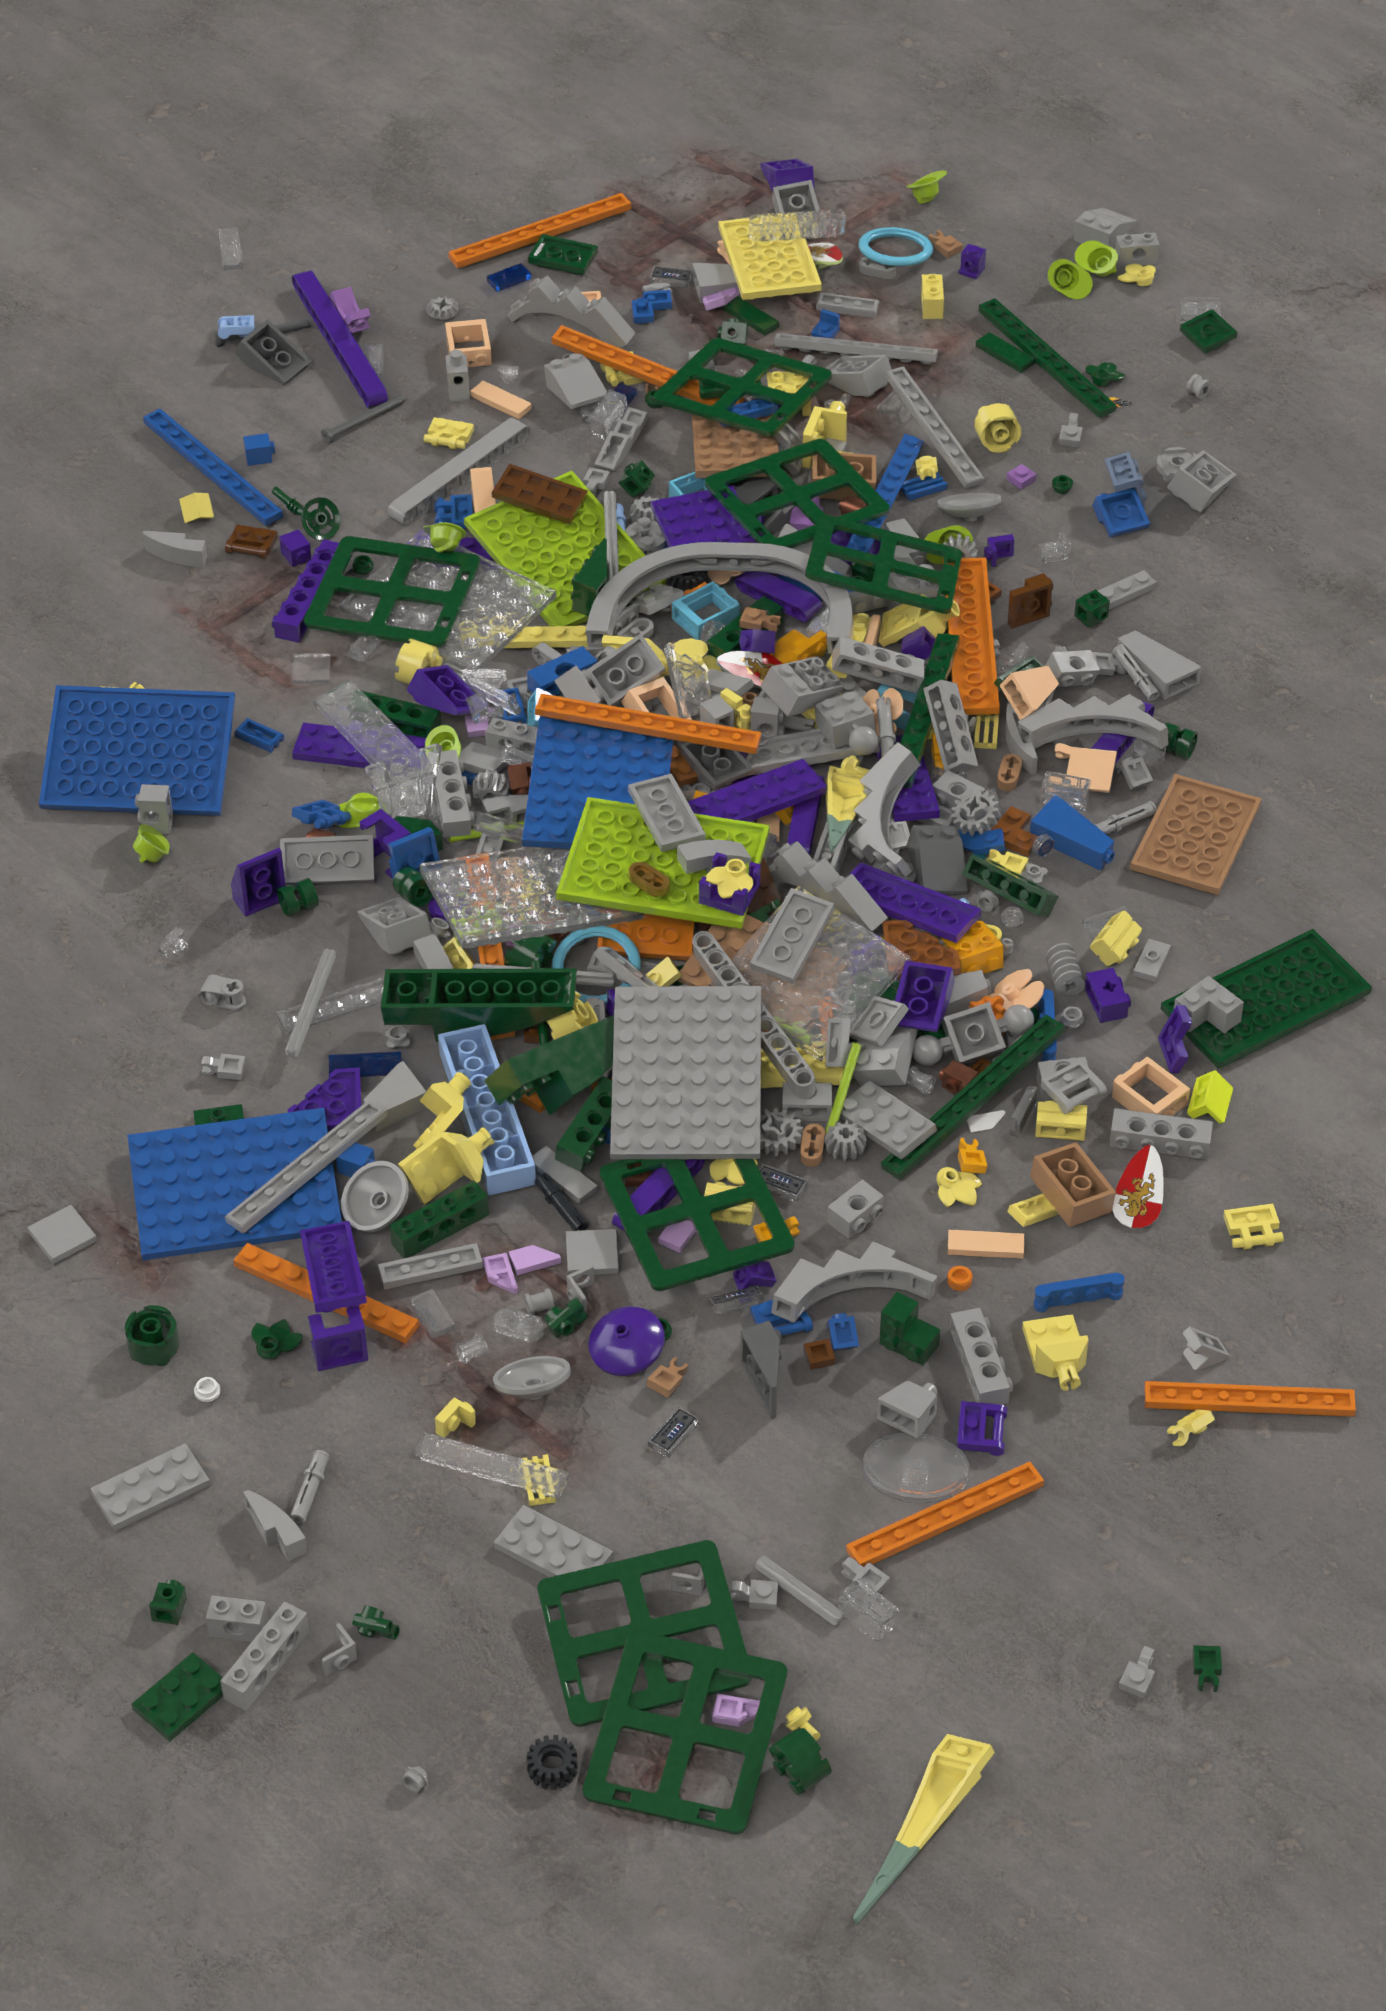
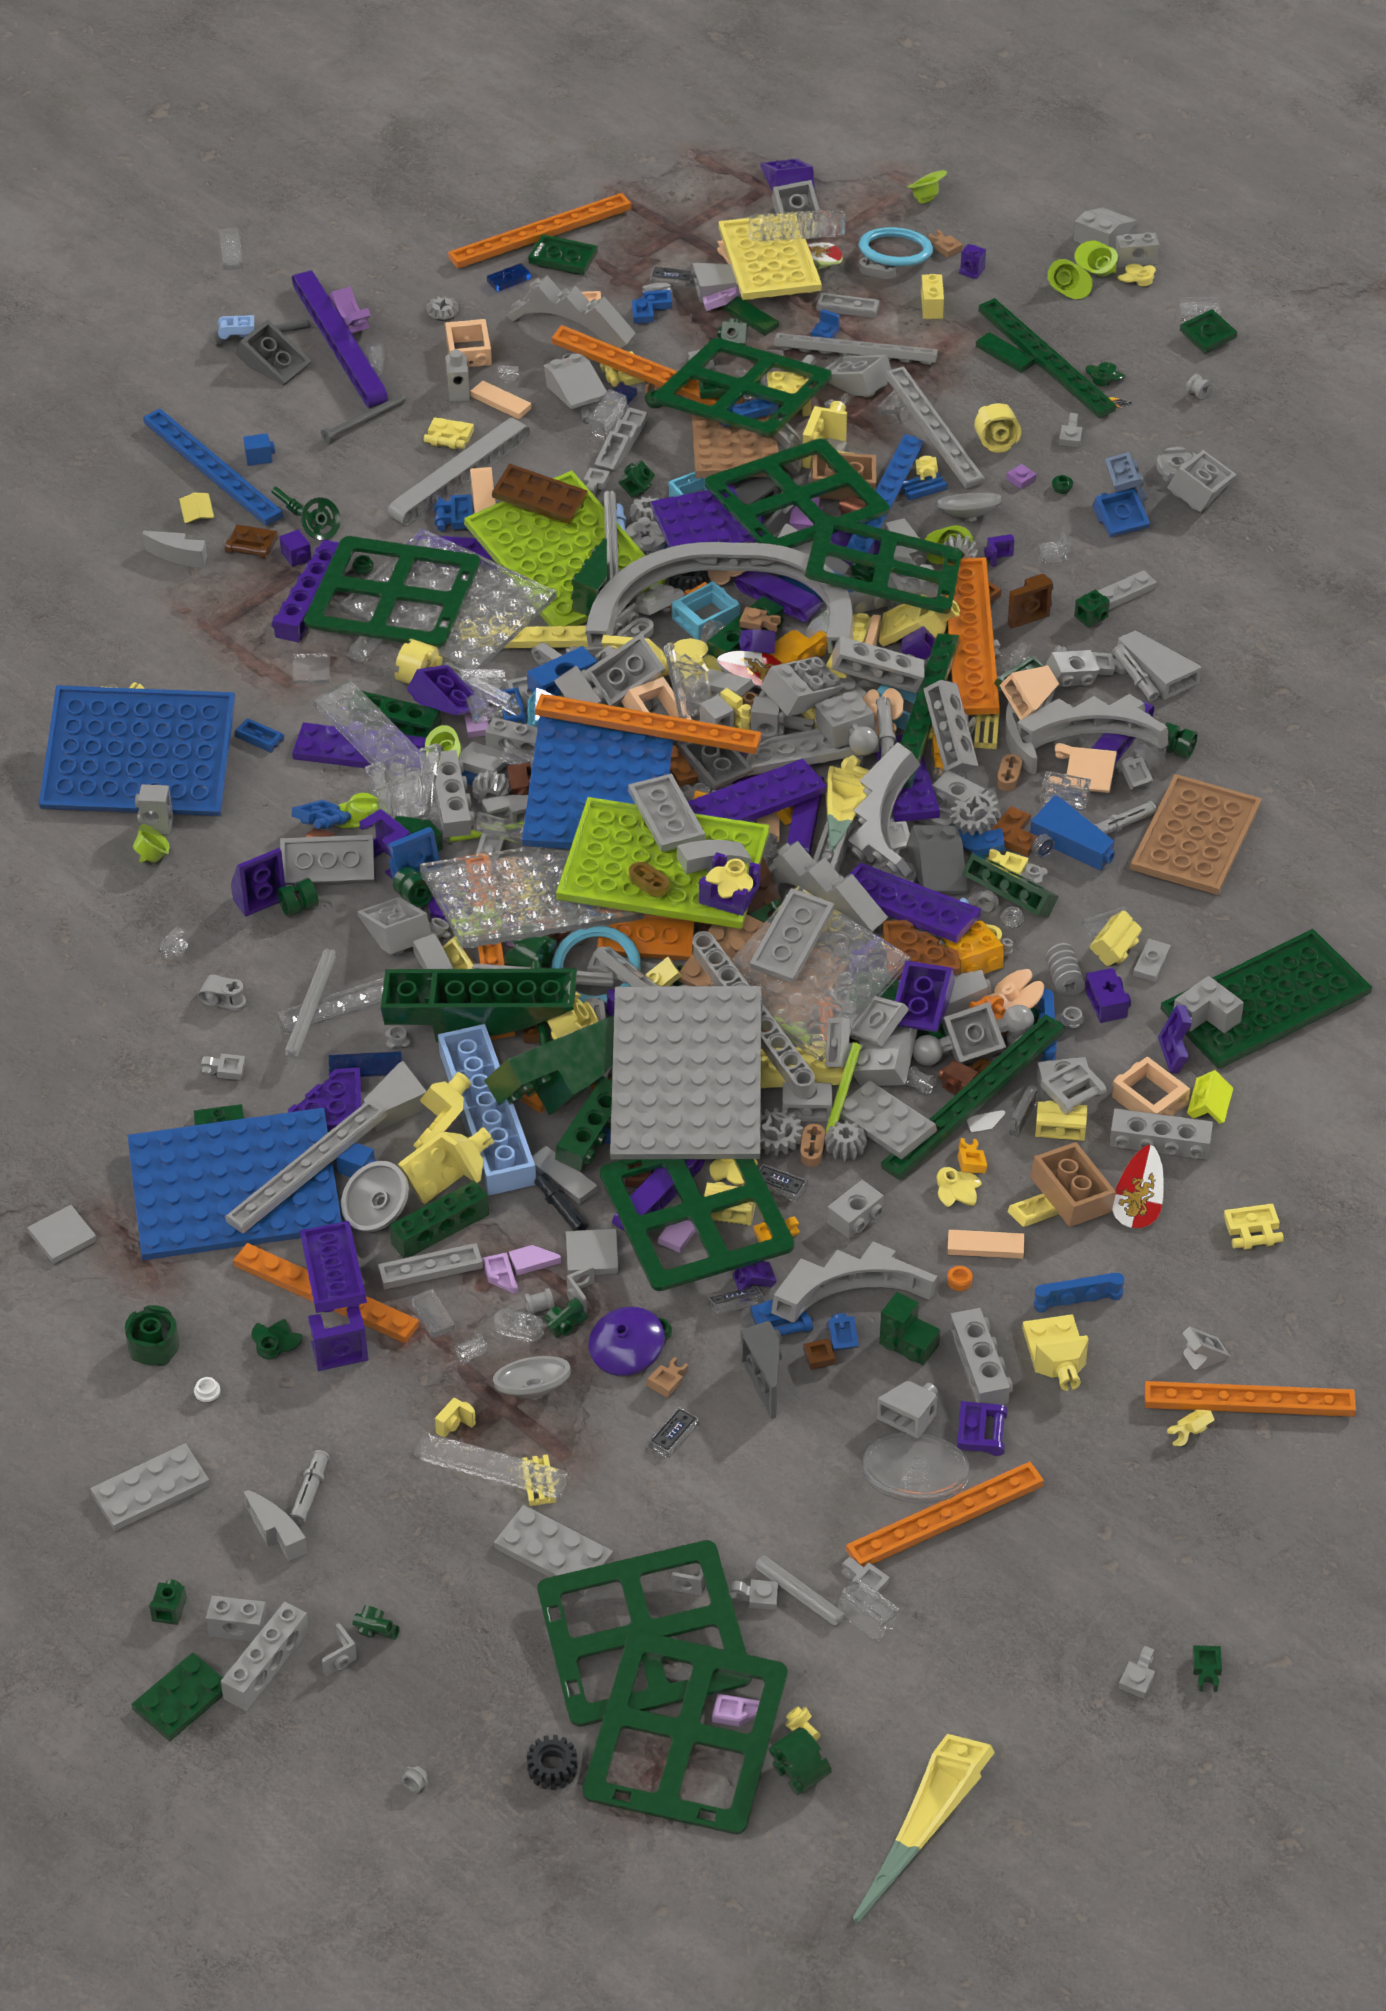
(444, 536): lime piece -> none

